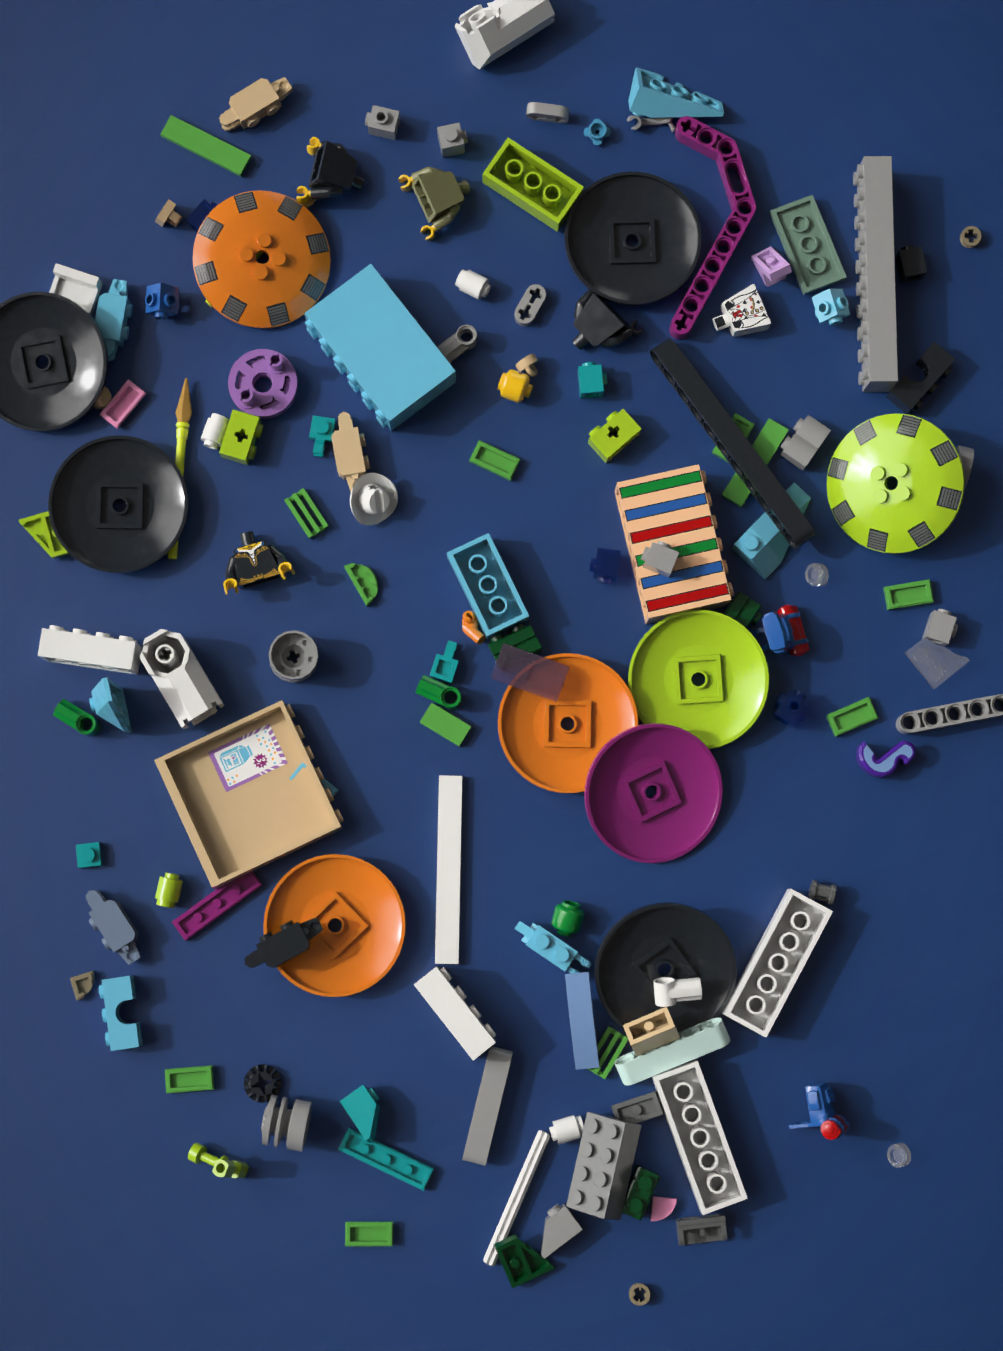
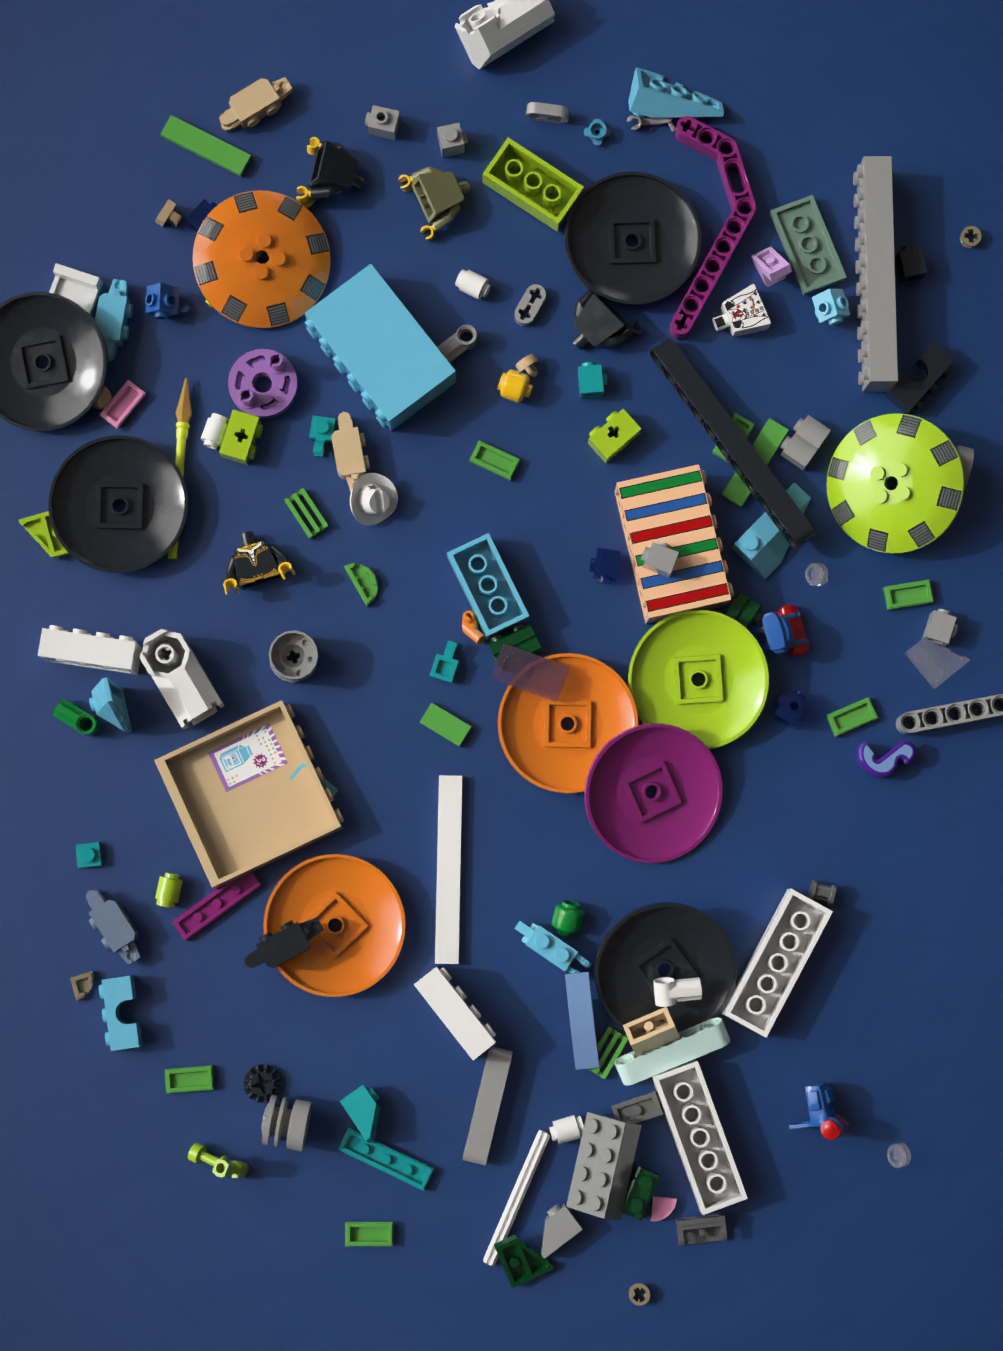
(437, 692): green piece -> none

